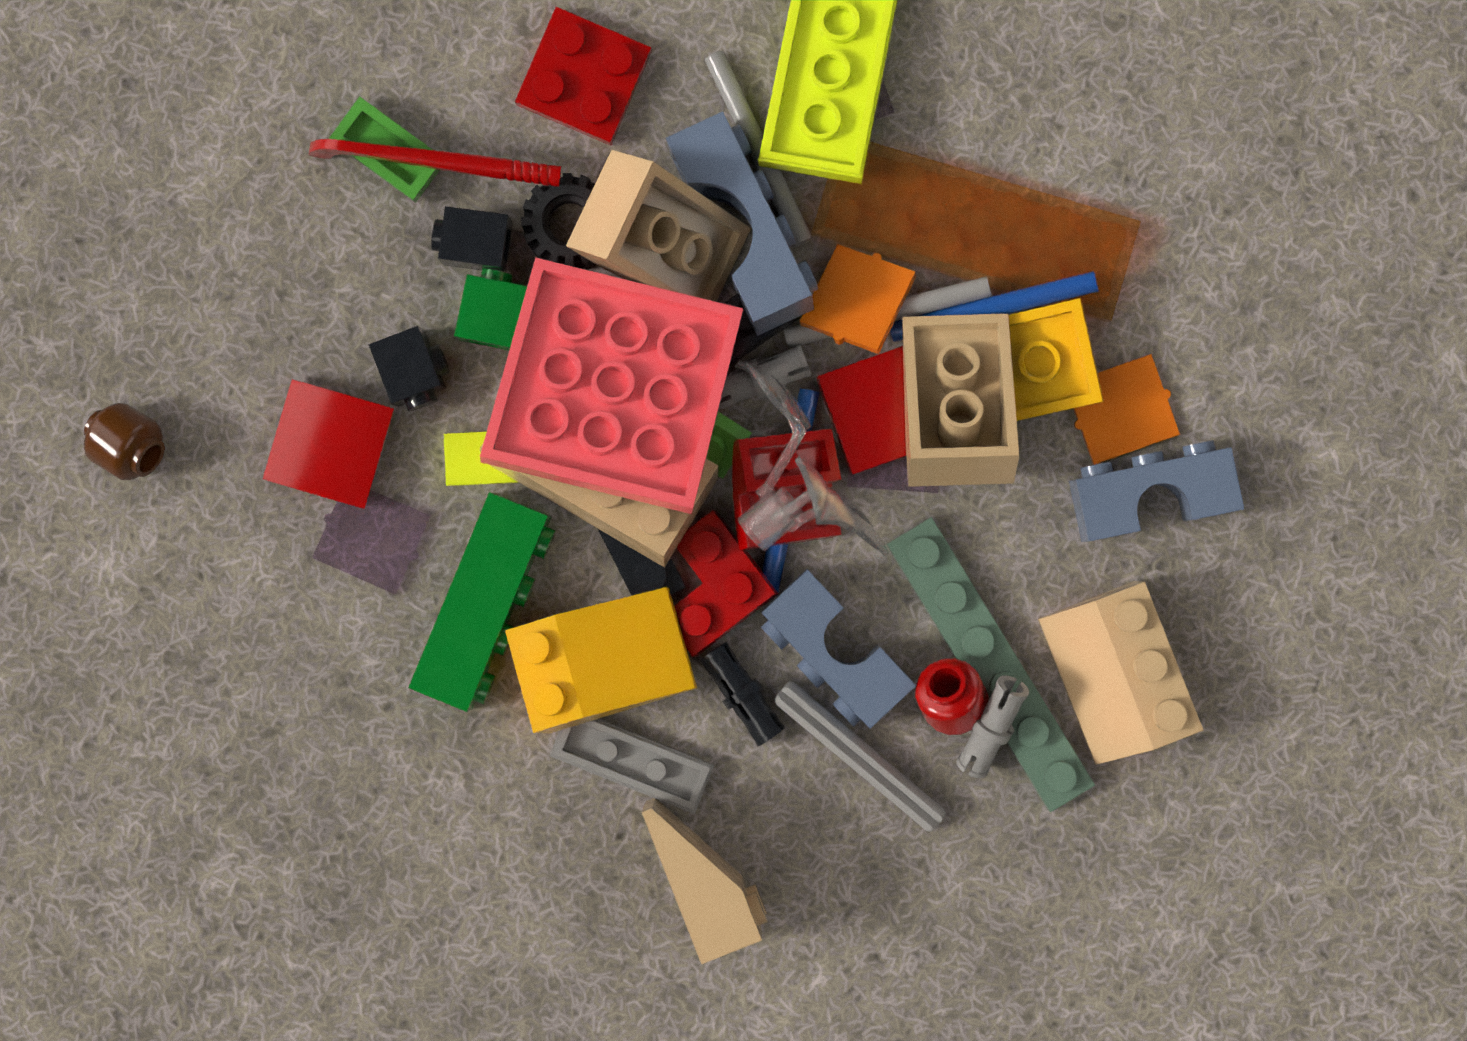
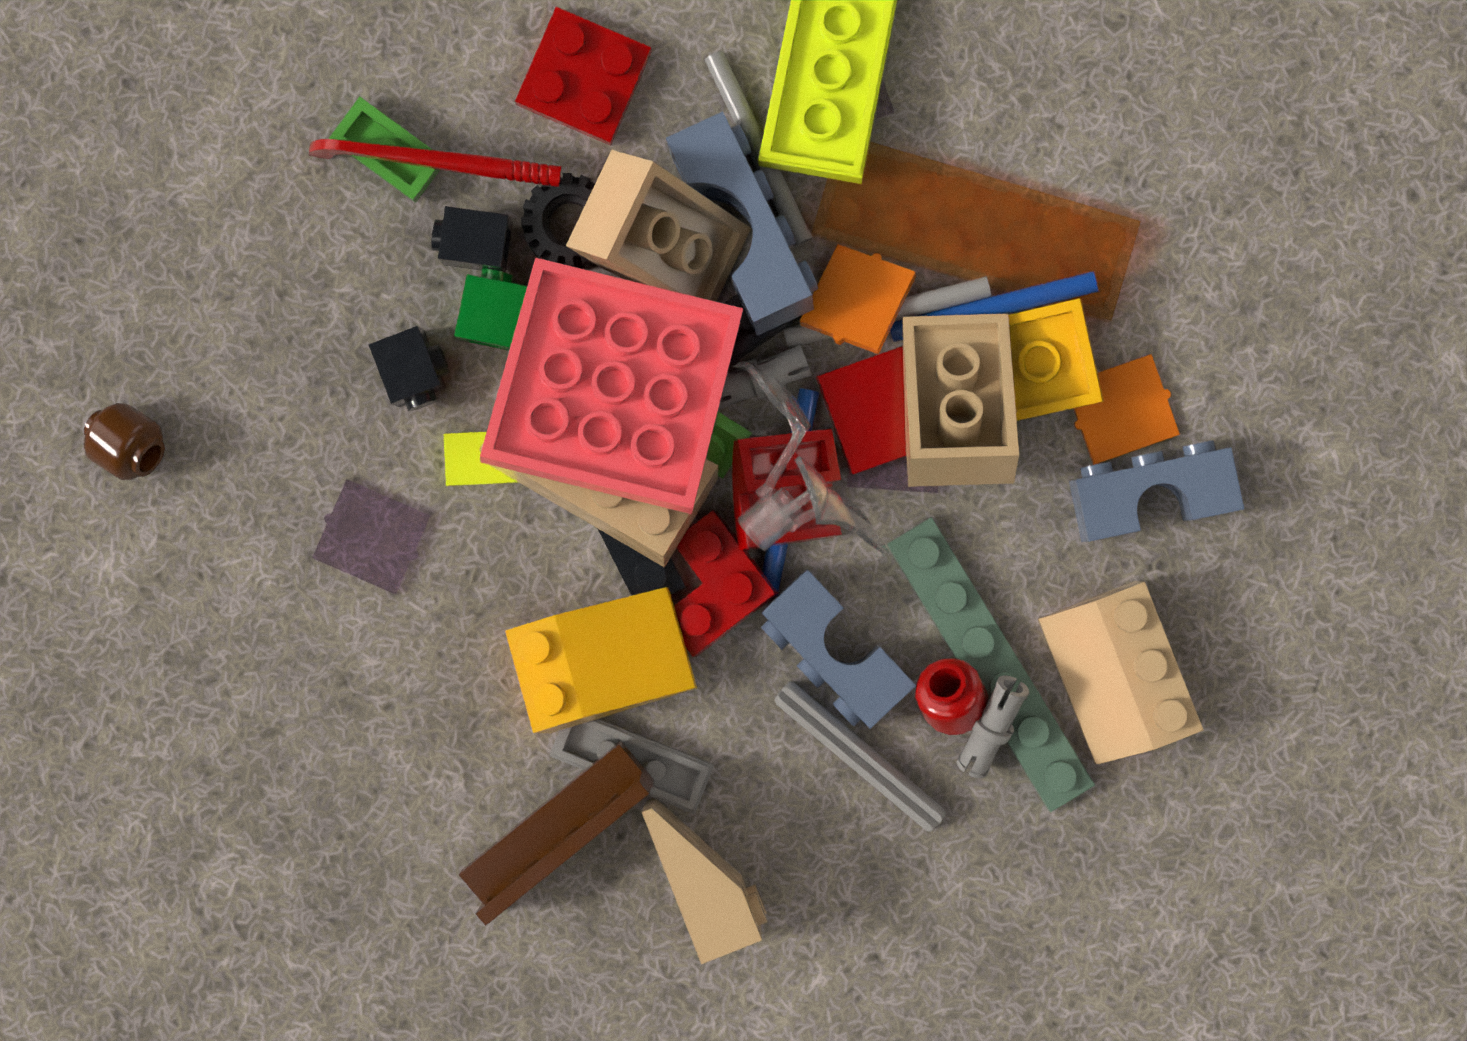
(328, 444): red slope -> none
(480, 603): green brick -> none
(556, 830): none -> reddish brown fence
(742, 694): black pin -> none

